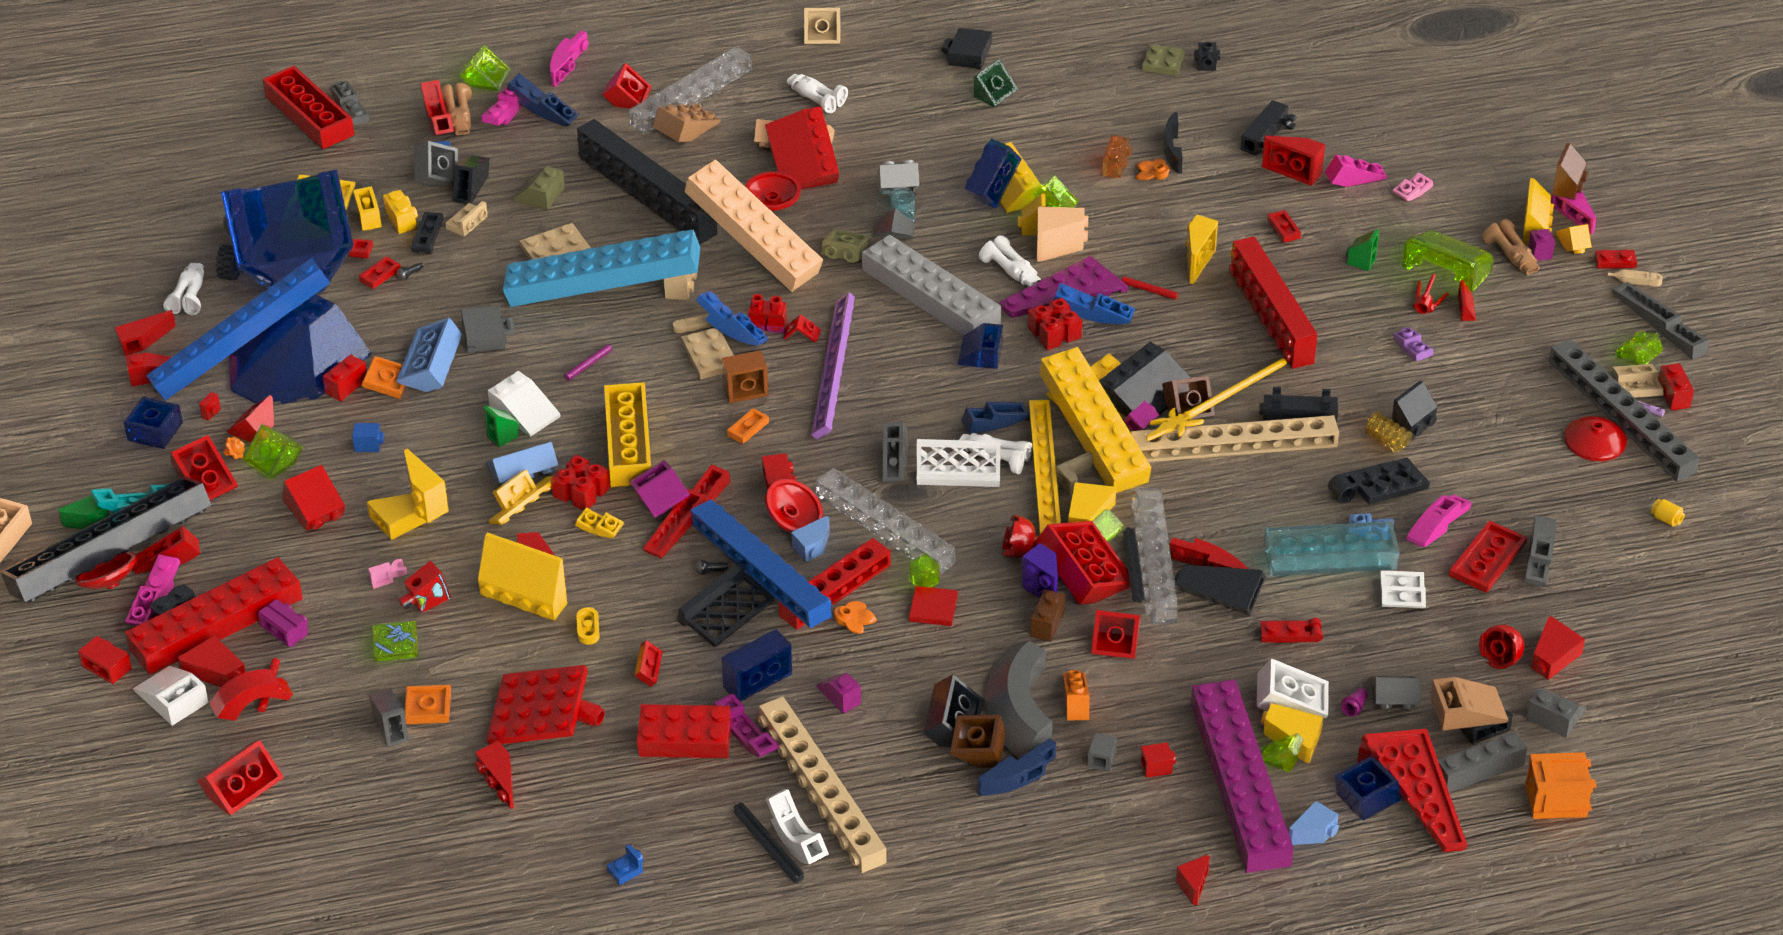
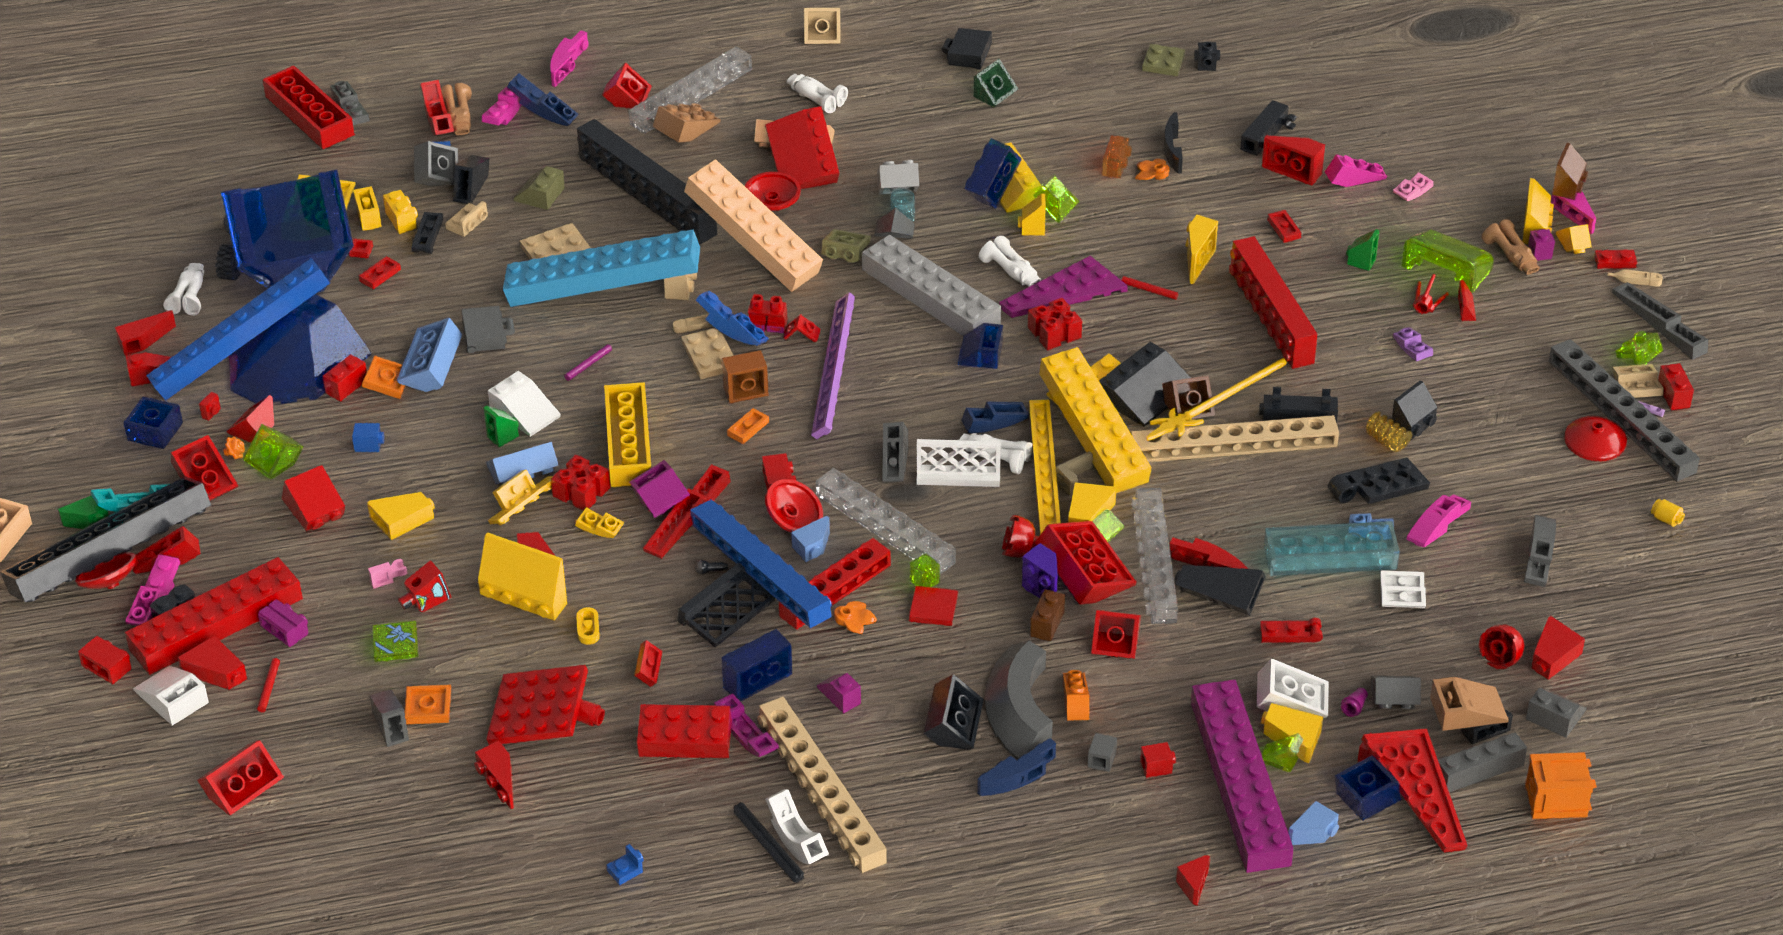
(245, 688): red arch -> none
(403, 272): black piece -> none
(426, 489): yellow slope -> none
(485, 70): clear neon green slope -> none
(979, 739): reddish brown slope -> none
(1060, 231): light nougat slope -> none
(1099, 309): blue slope -> none
(1133, 565): black axle -> none
(1140, 417): magenta brick -> none
(1488, 556): red plate -> none

